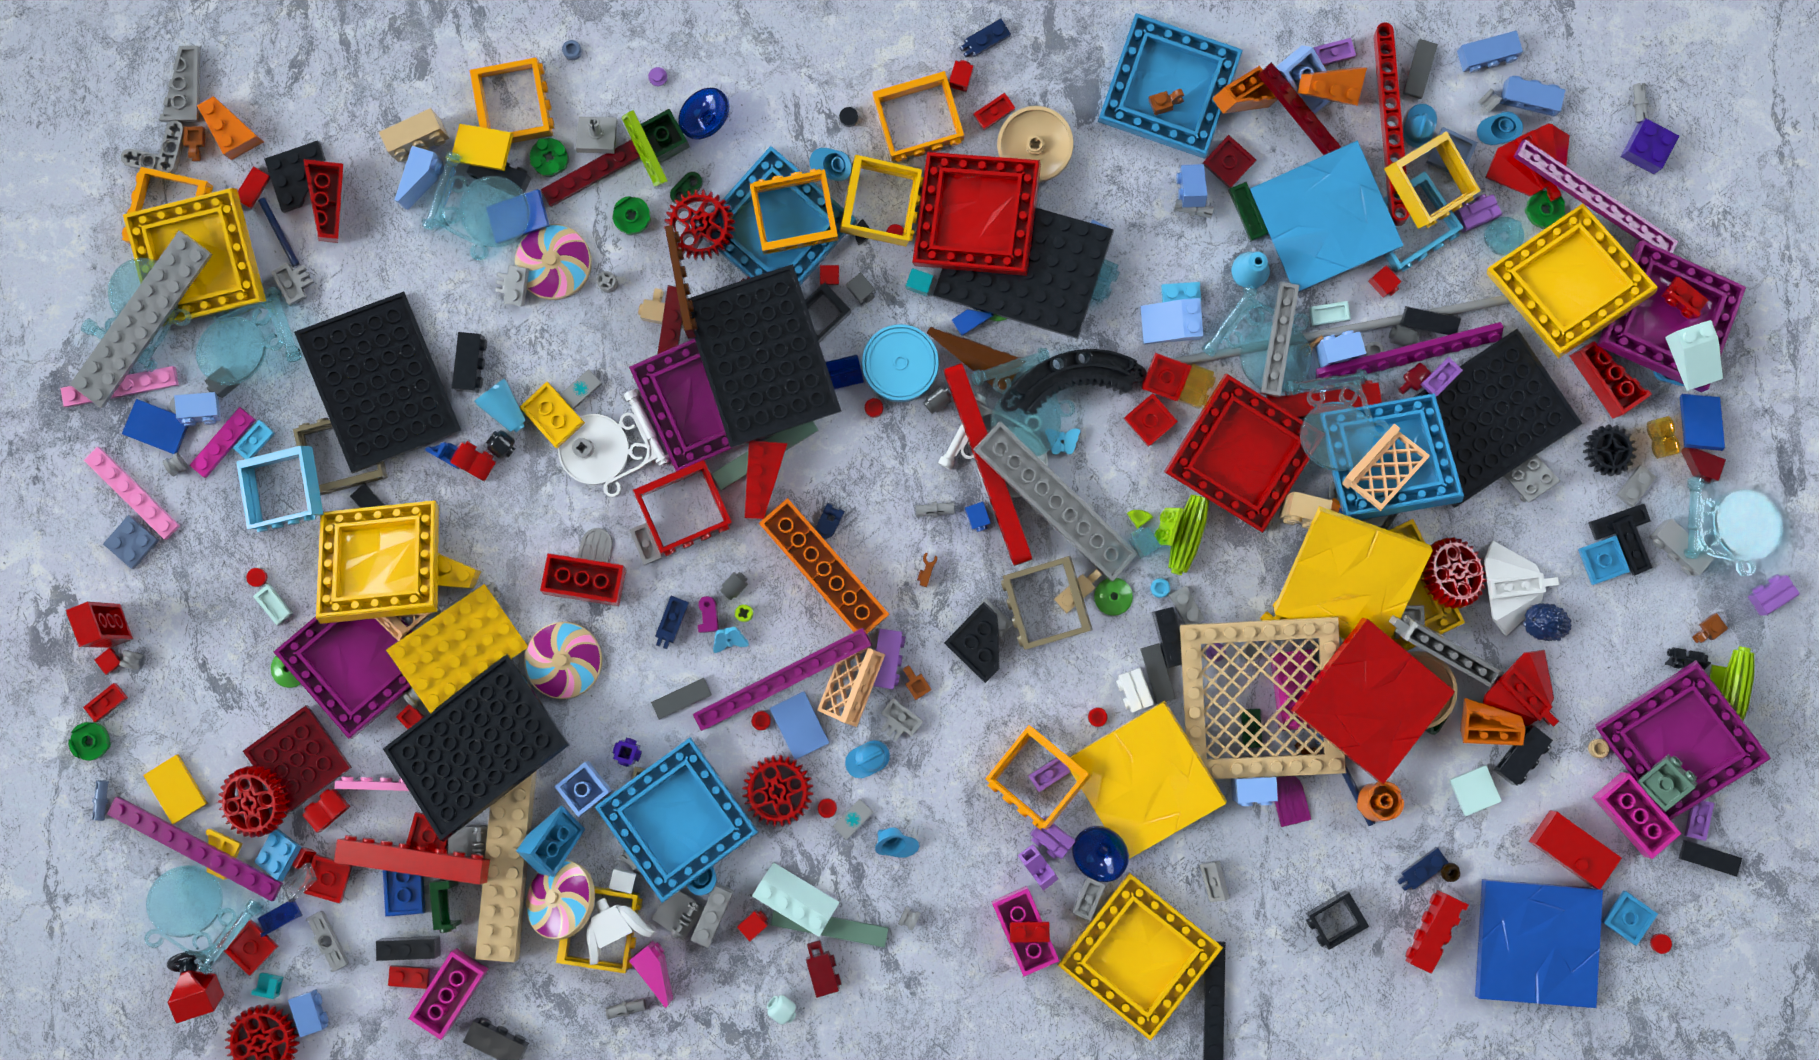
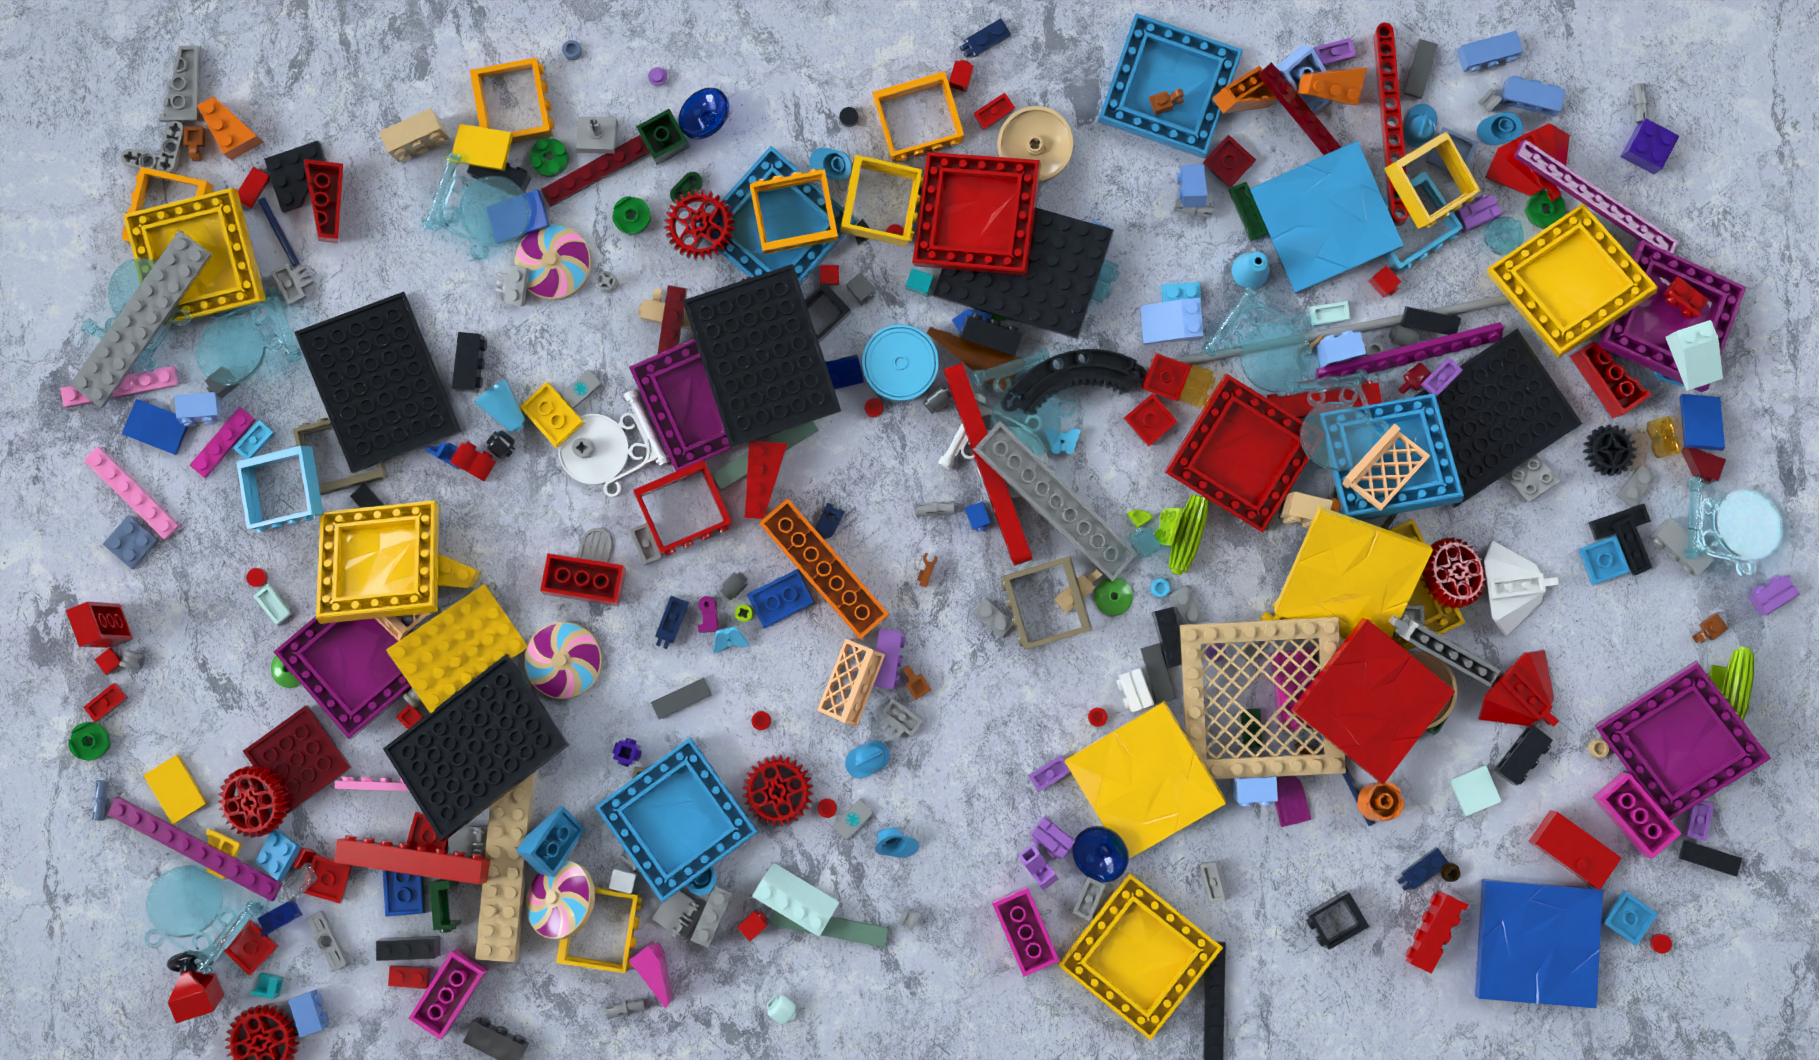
(175, 464): light grey wheel -> none
(326, 810): red brick -> none
(418, 176): light blue slope -> none
(583, 788): light blue brick -> none
(611, 926): white torso -> none
(644, 148): lime tile -> none
(683, 288): reddish brown plate -> none
(780, 598): none -> blue tile
(782, 679): magenta plate -> none
(799, 725): medium blue tile -> none
(822, 970): dark red brick -> none
(978, 642): black plate -> none
(990, 334): none -> black brick
(1010, 798): light orange window -> none
(1029, 931): red plate -> none
(1279, 339): light grey plate -> none
(1490, 725): orange wedge -> none
(1550, 622): dark blue piece -> none
(1667, 782): sand green plate -> none
(1679, 659): black hinge -> none

